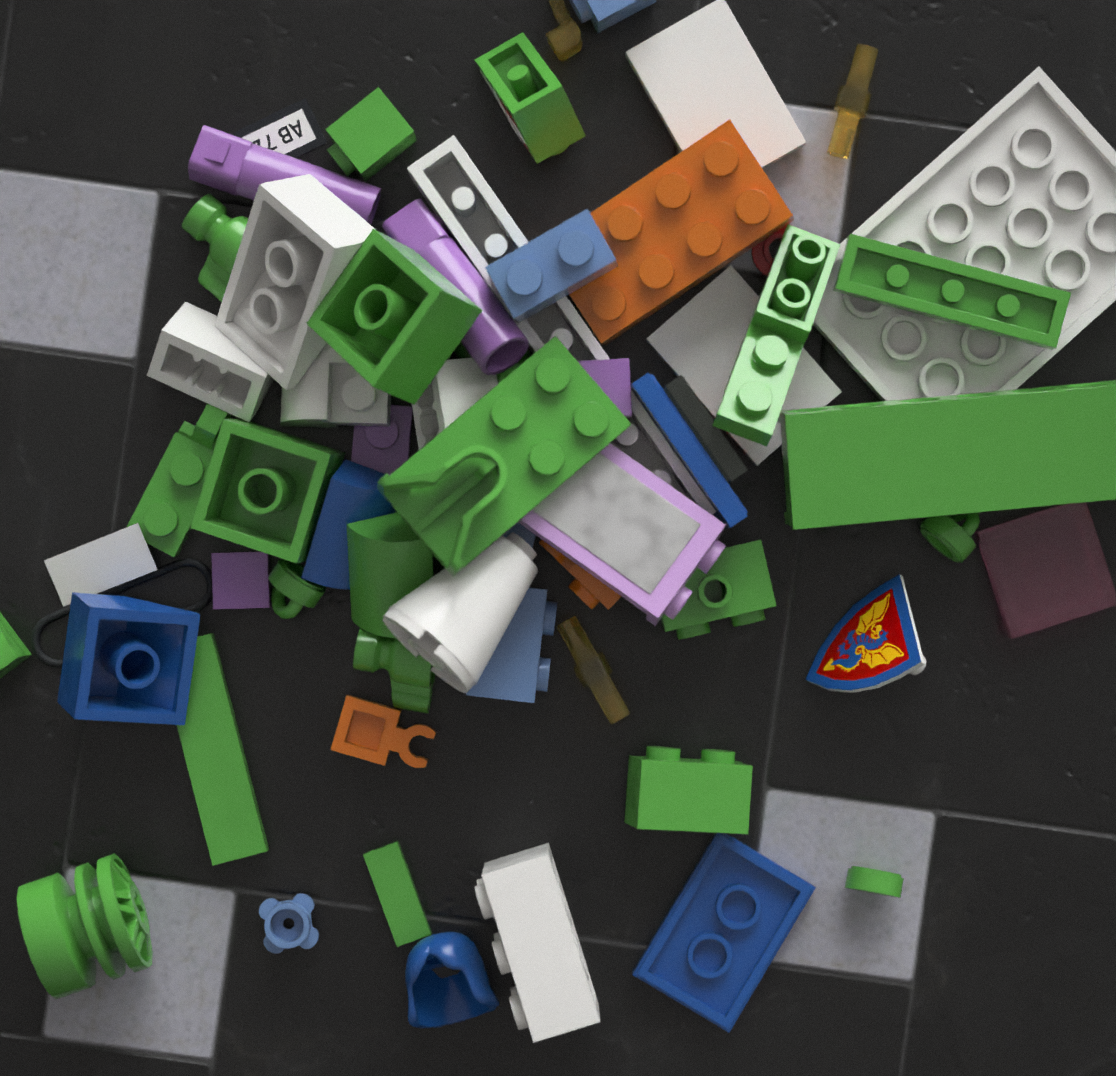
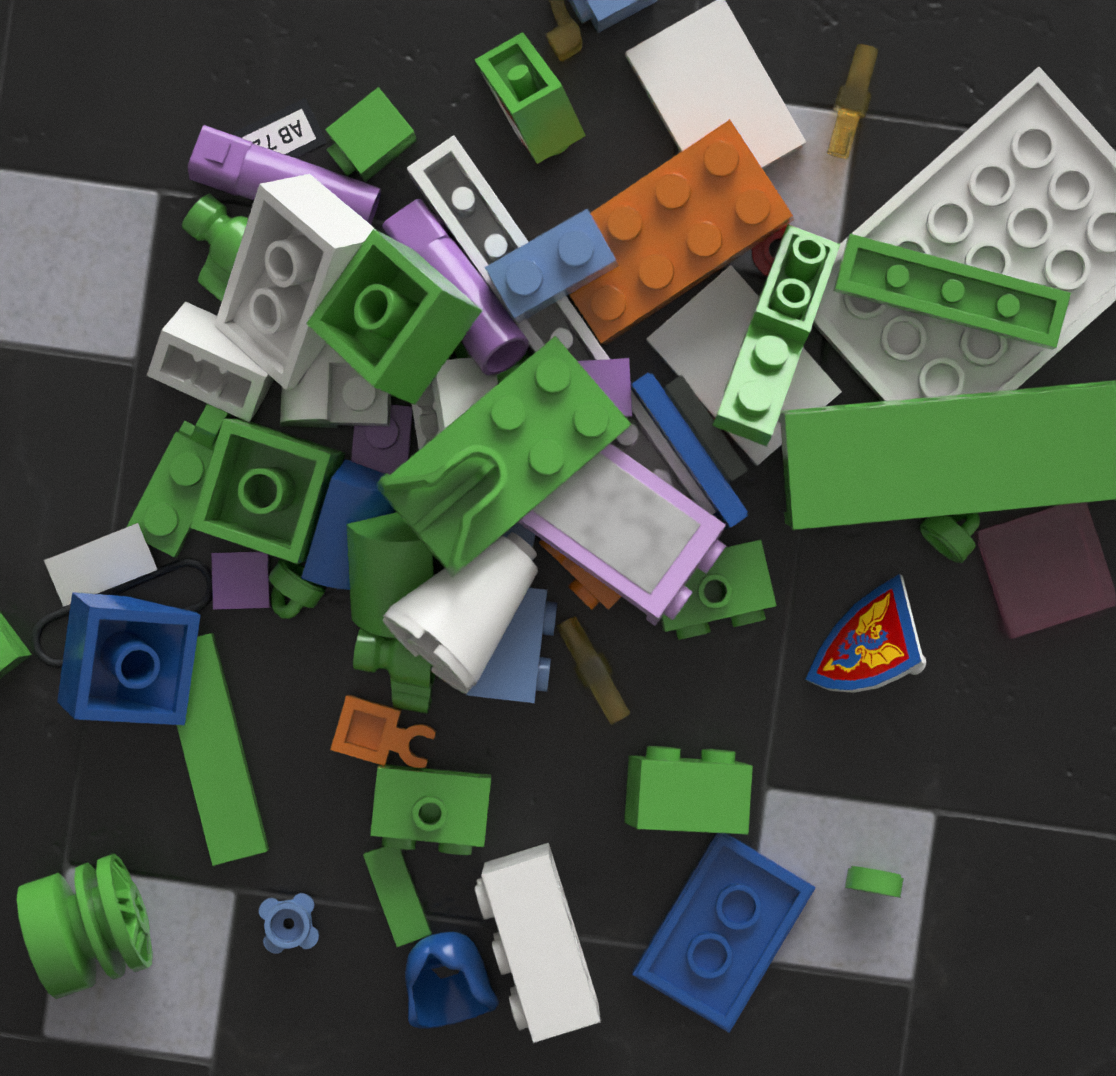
(431, 808): none -> bright green brick

